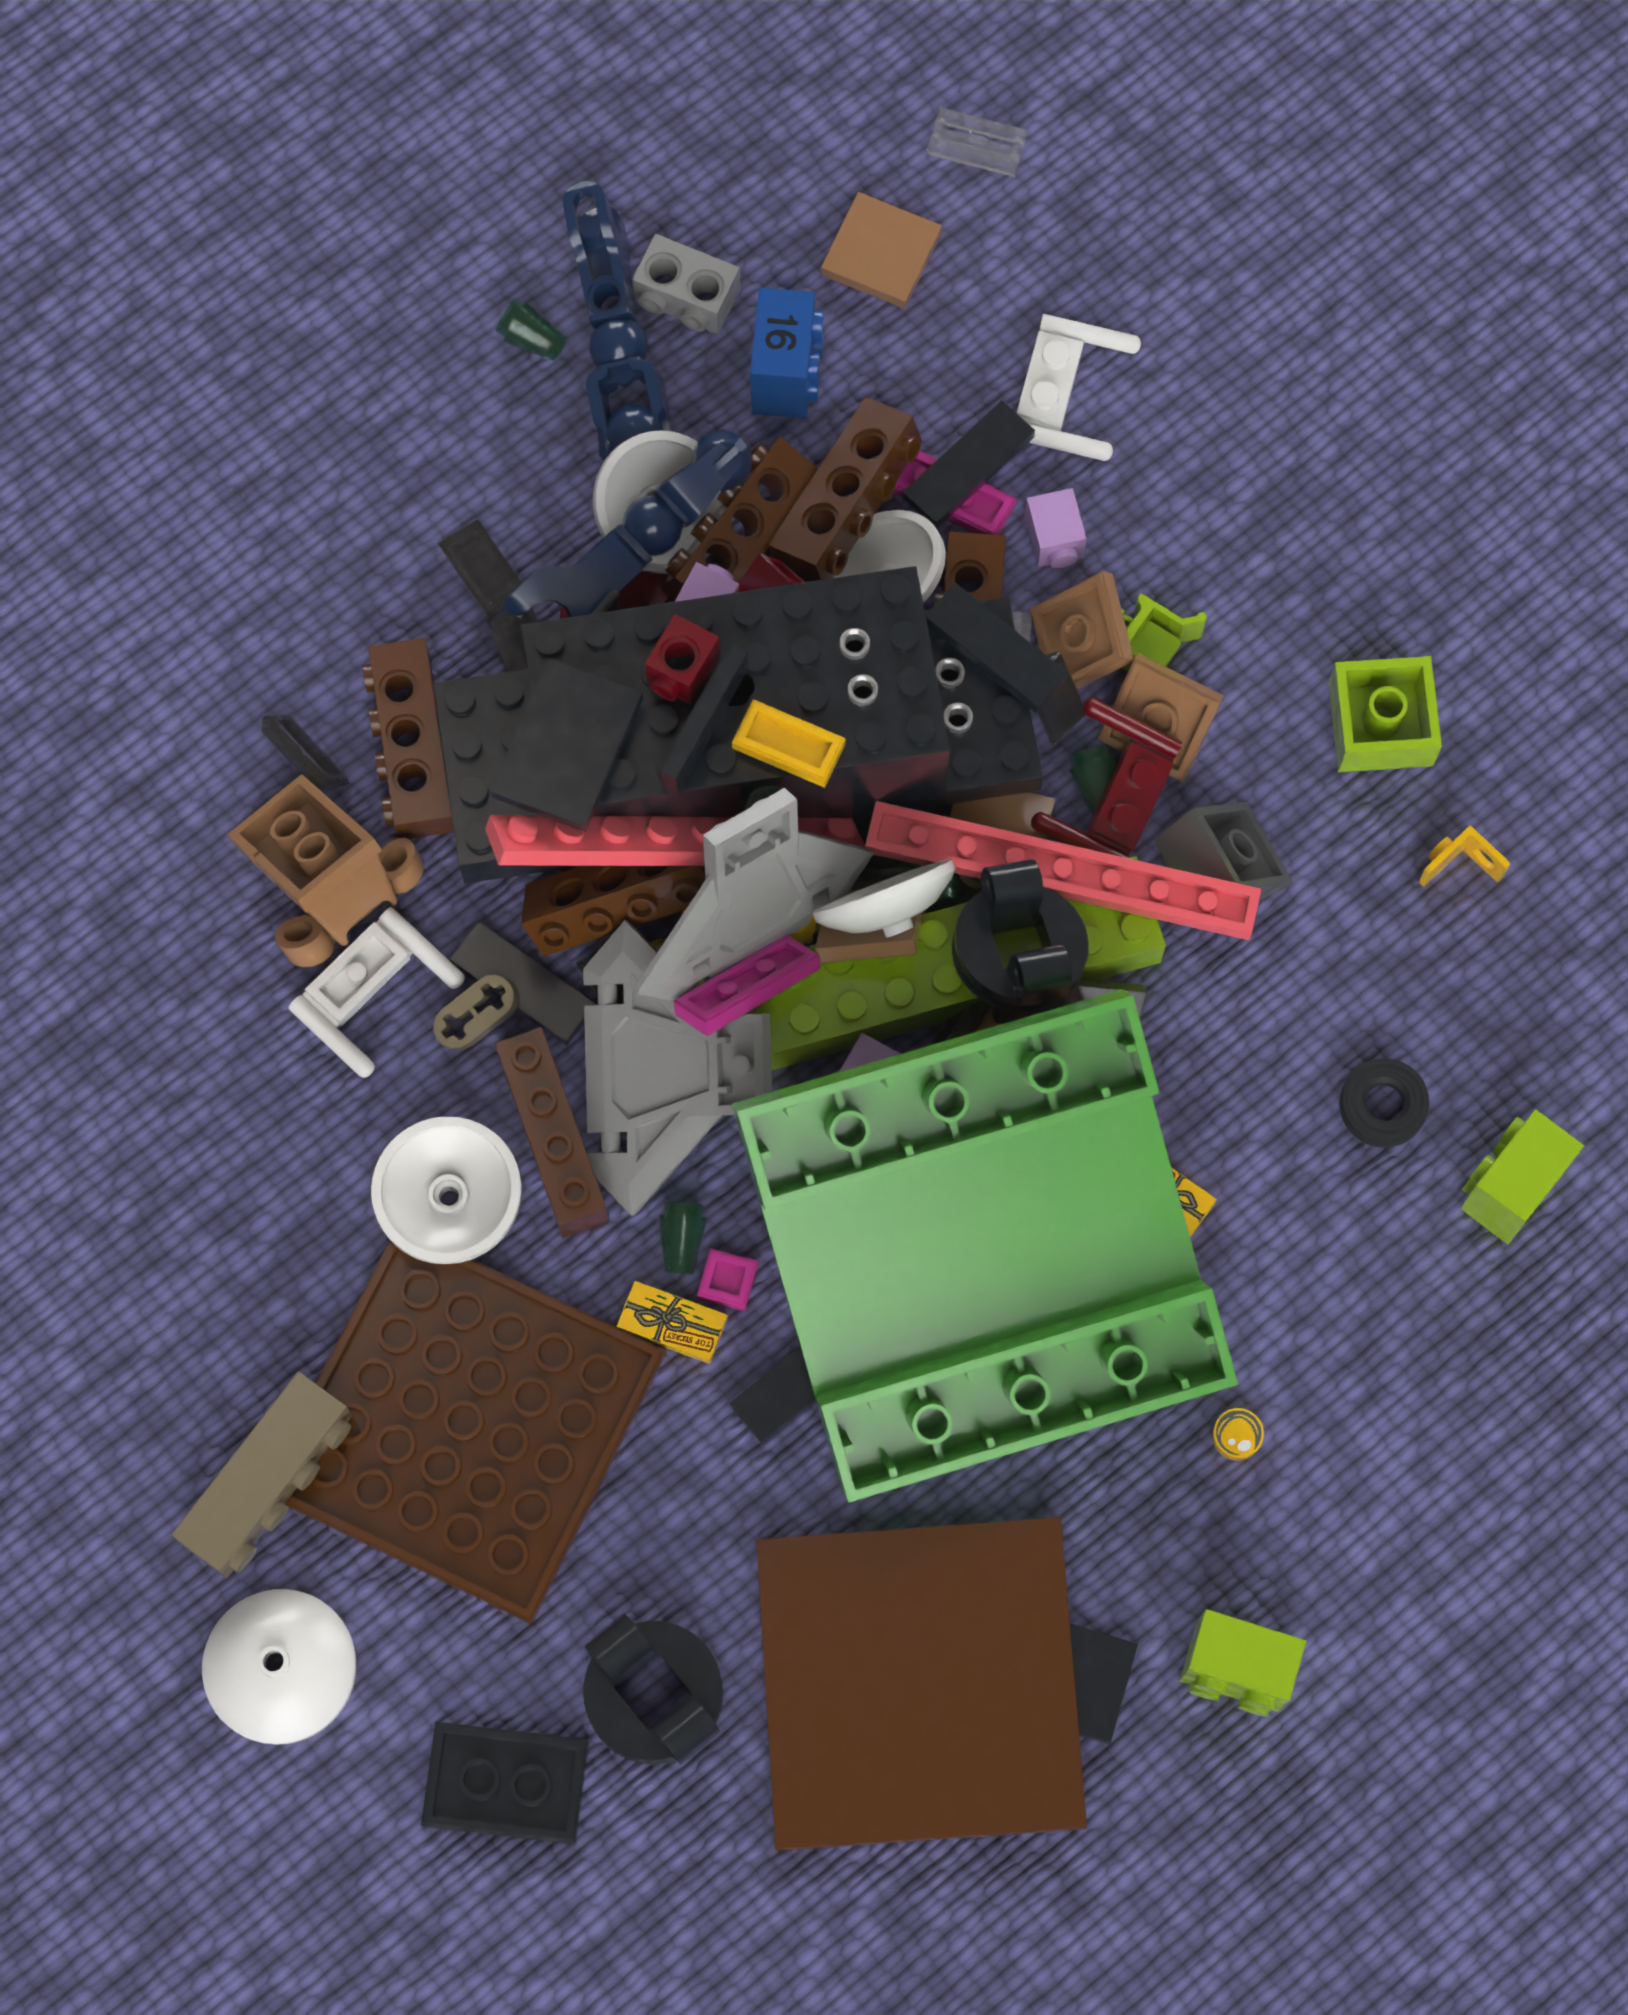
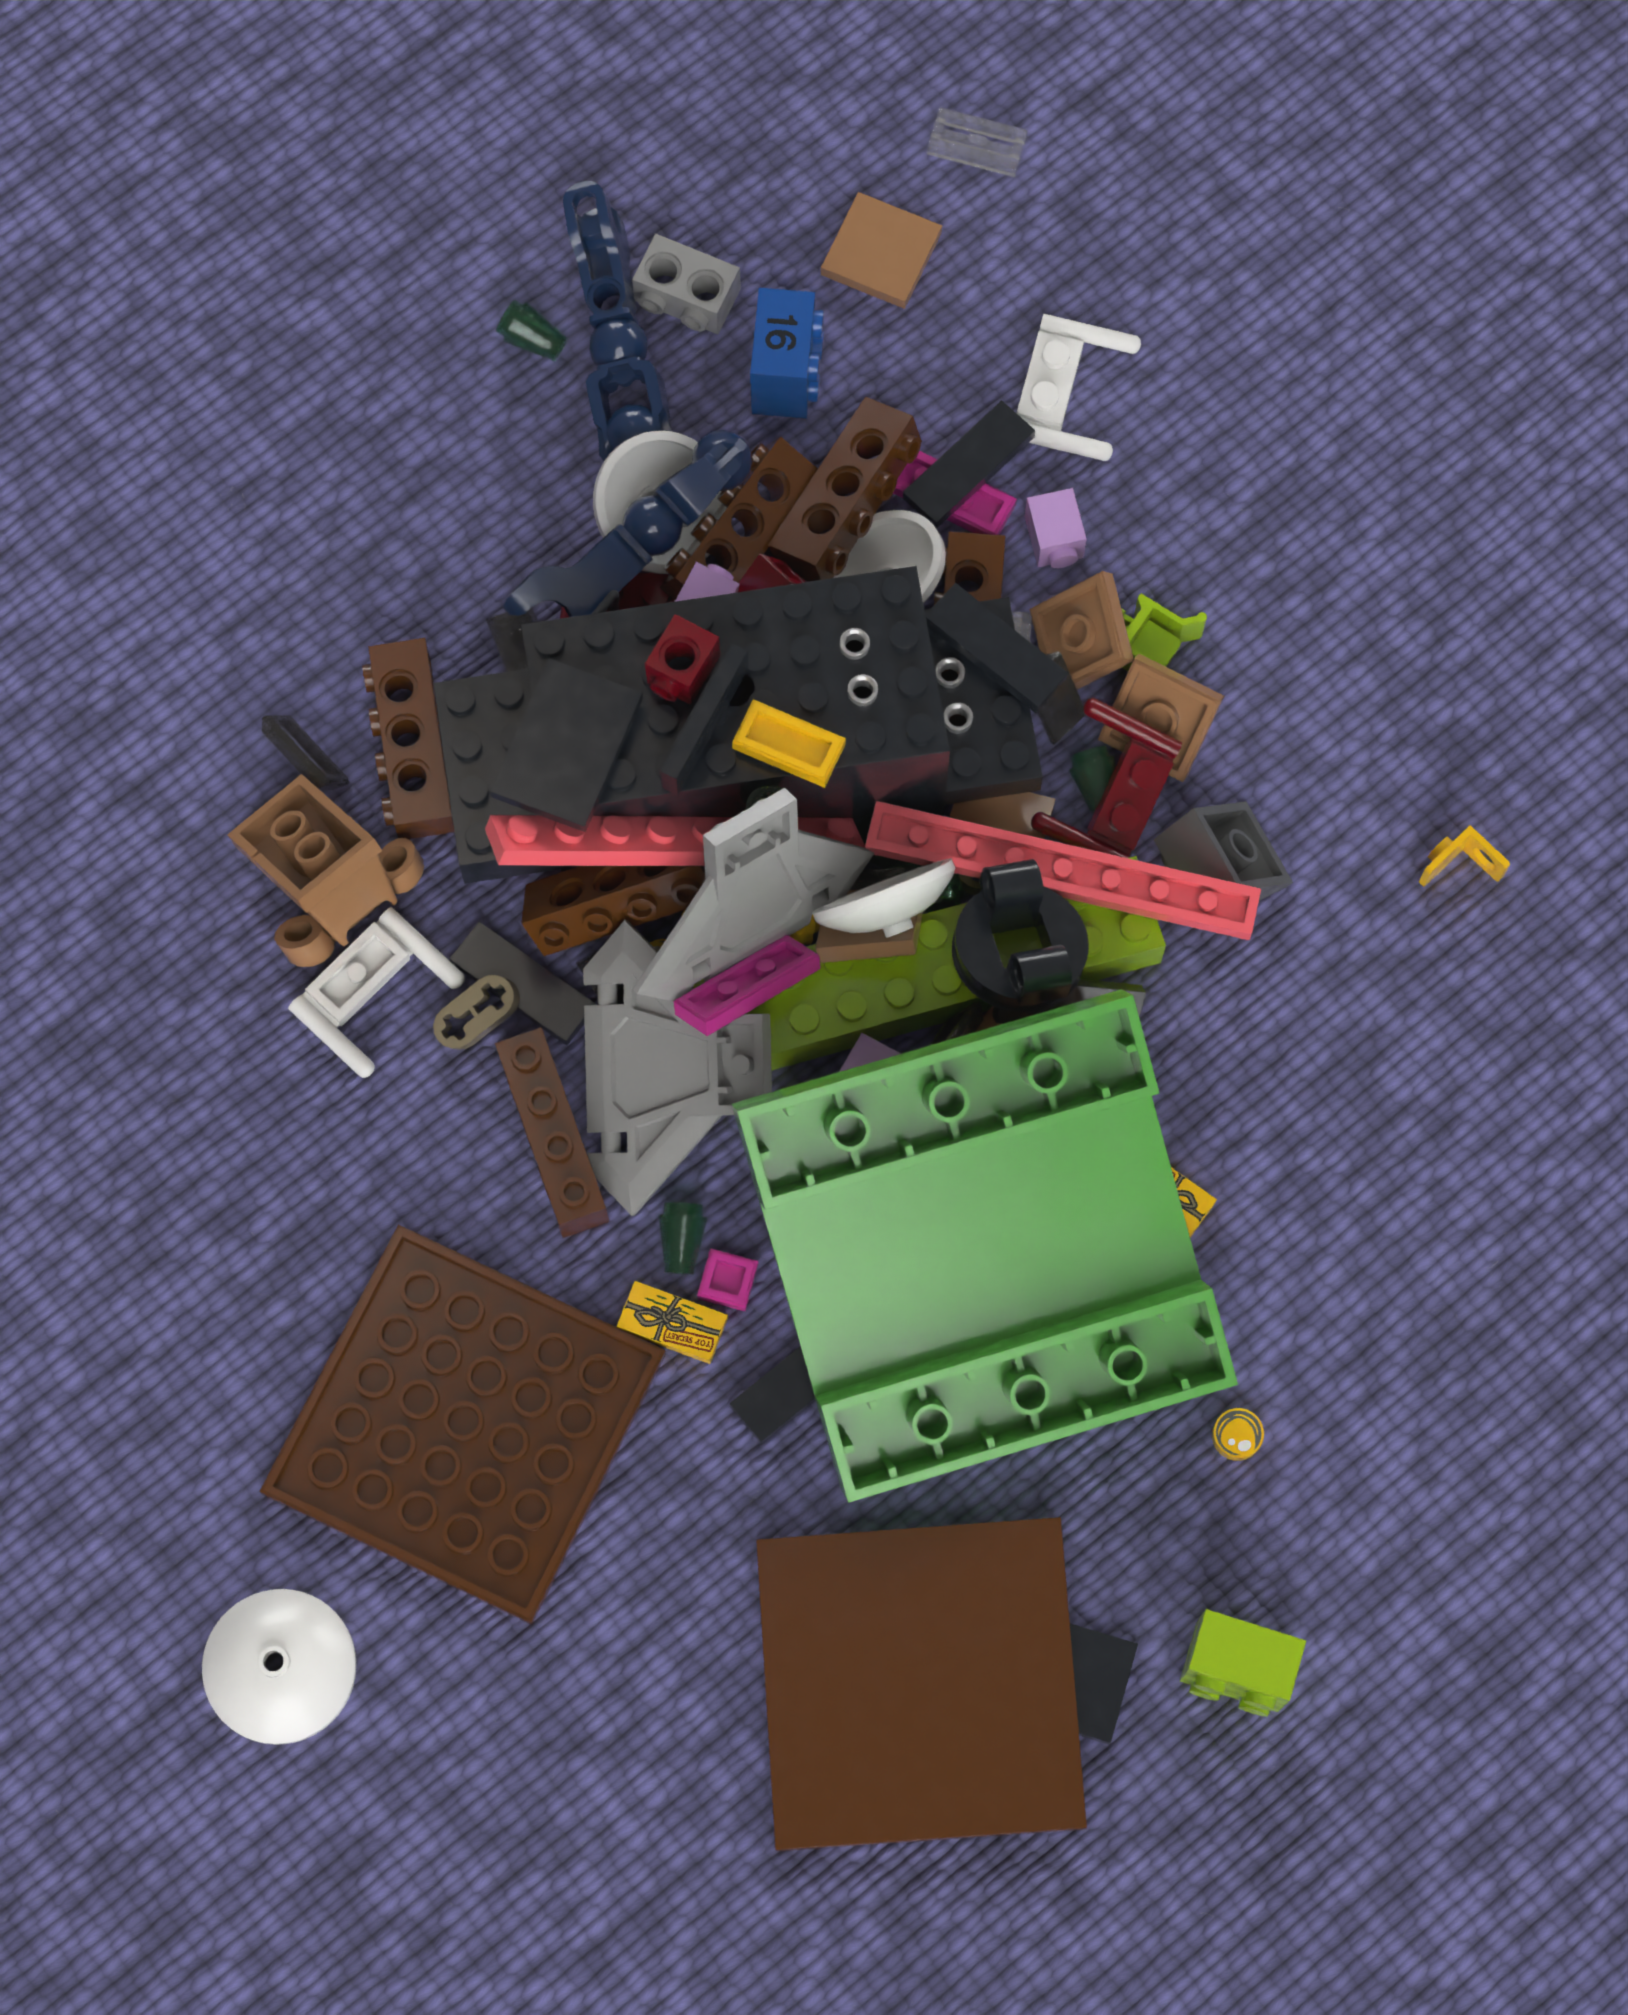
(263, 1476): dark tan brick -> none
(441, 1158): white dish -> none
(480, 566): clear smoke tile -> none
(505, 1783): black tile -> none
(622, 1652): black piece -> none
(1384, 714): lime brick -> none
(1392, 1074): black tyre -> none
(1527, 1167): lime brick -> none

